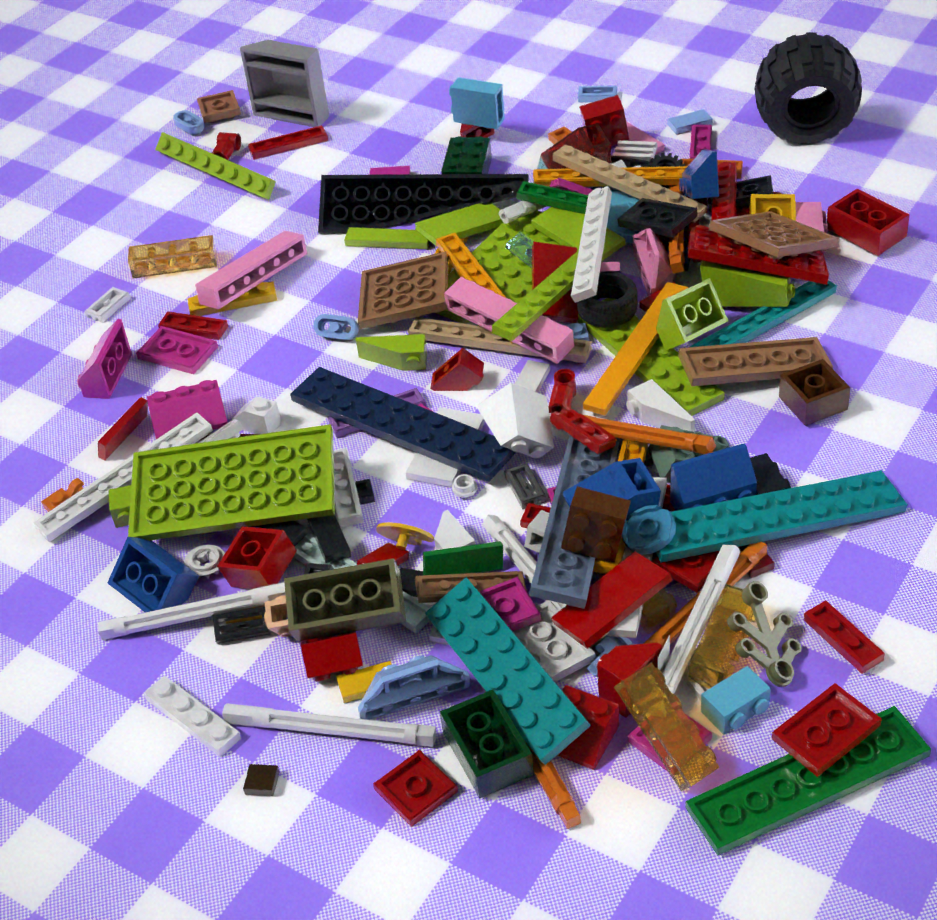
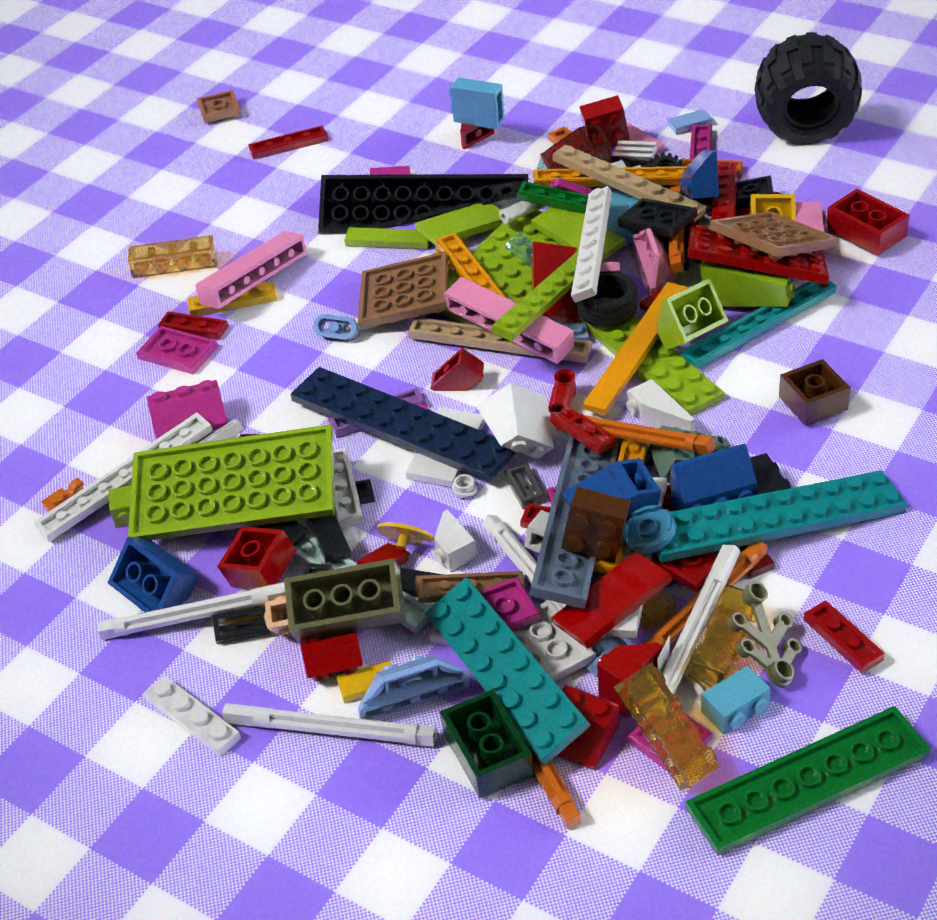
(105, 363): dark pink slope -> none
(107, 304): white tile -> none
(122, 428): red tile -> none
(188, 122): light blue plate -> none
(201, 555): white gear -> none
(216, 165): lime plate -> none
(227, 144): red piece -> none
(259, 416): white slope -> none
(261, 780): dark brown tile -> none
(285, 82): light grey slope -> none
(395, 351): lime slope -> none
(415, 788): red tile -> none
(464, 559): green tile -> none
(467, 156): dark green brick -> none
(533, 375): white tile -> none
(595, 93): light blue tile -> none
(749, 360): medium nougat plate -> none
(826, 729): red plate -> none

